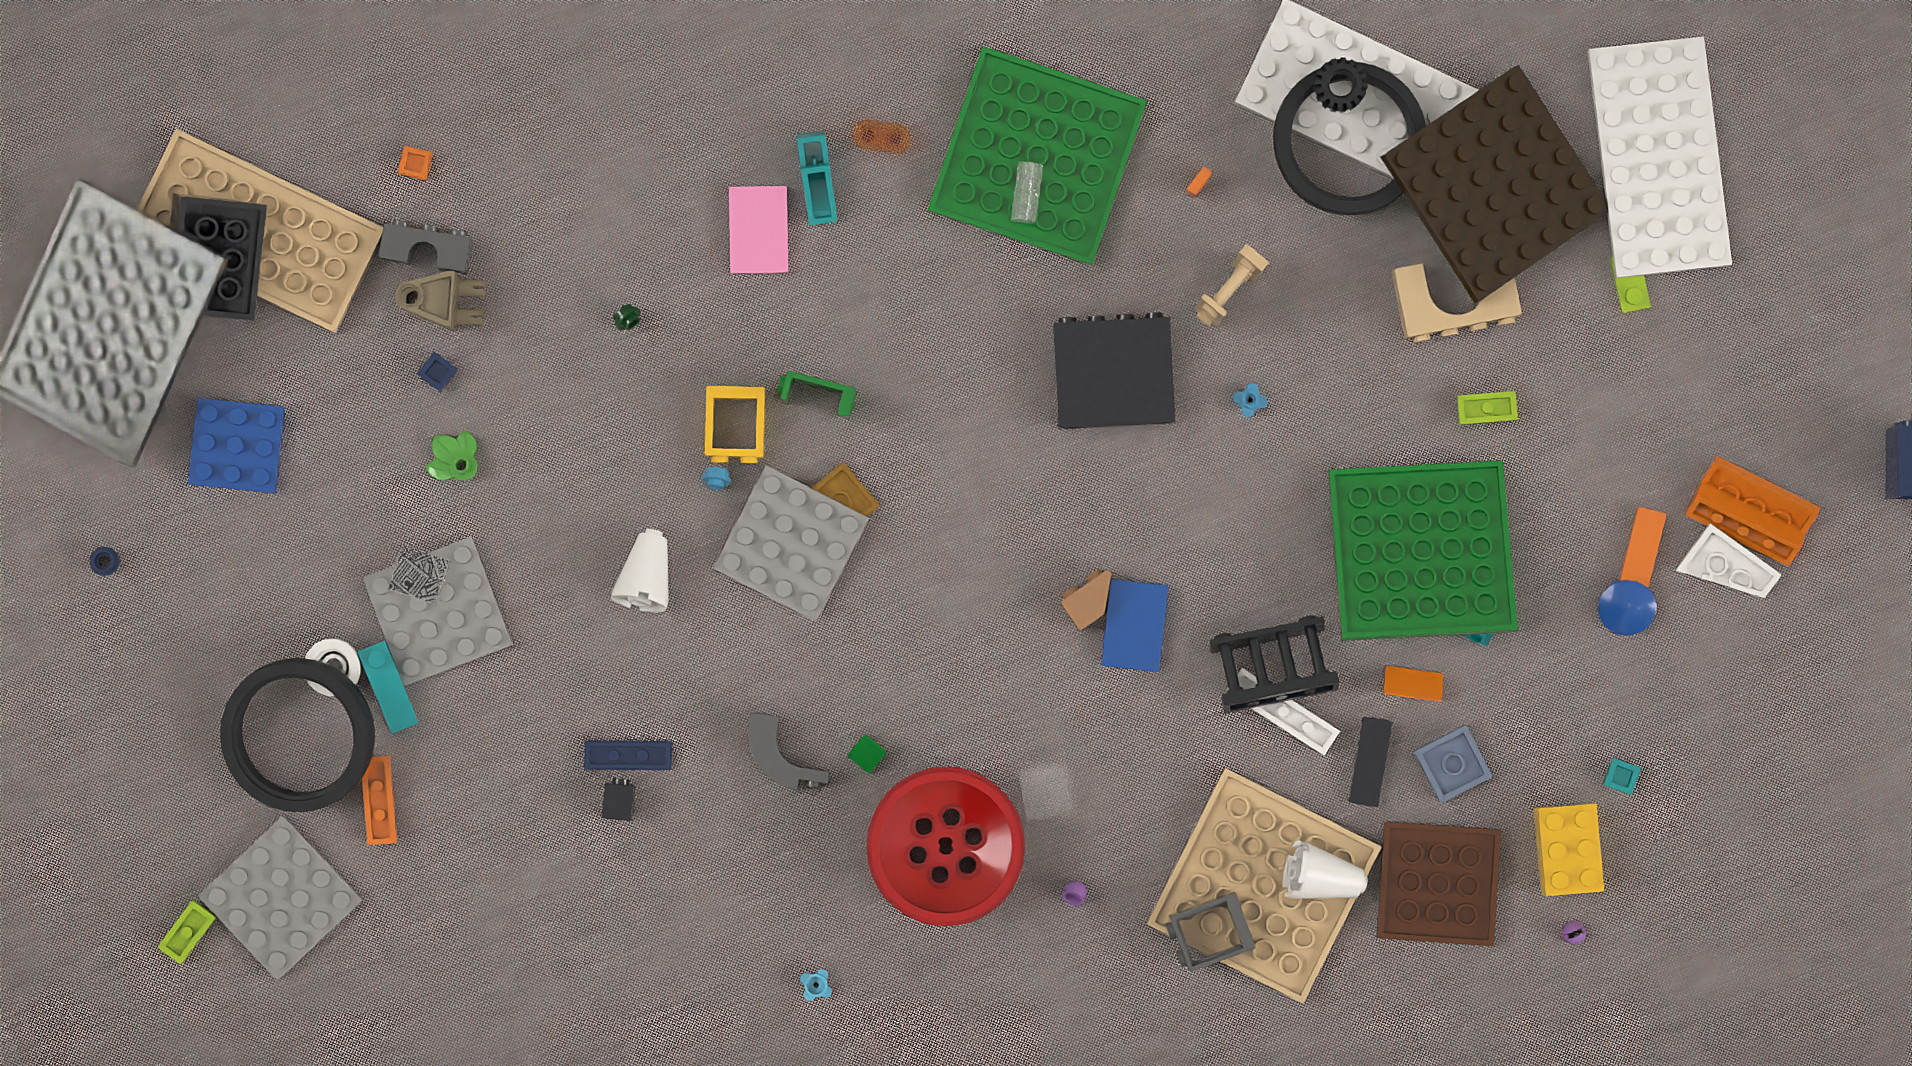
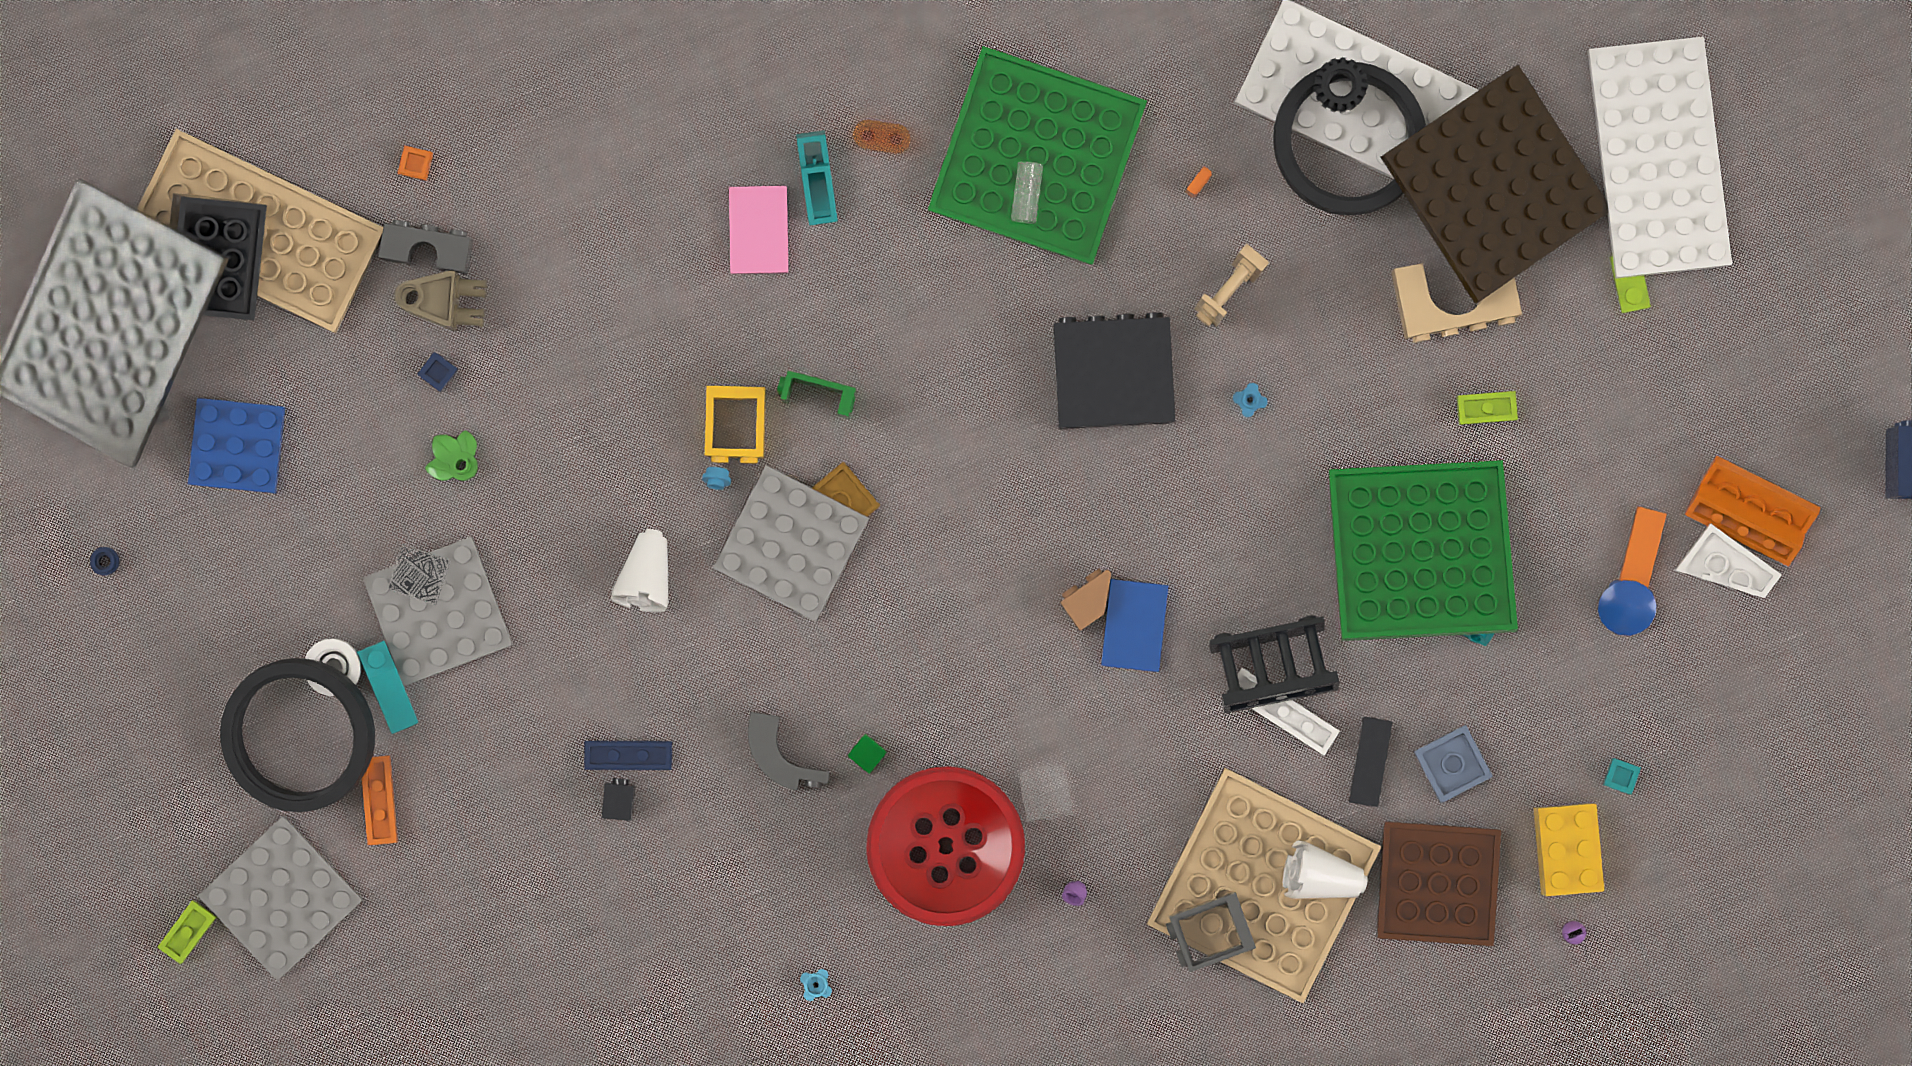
(627, 317): dark green plate -> none
(1413, 683): orange slope -> none

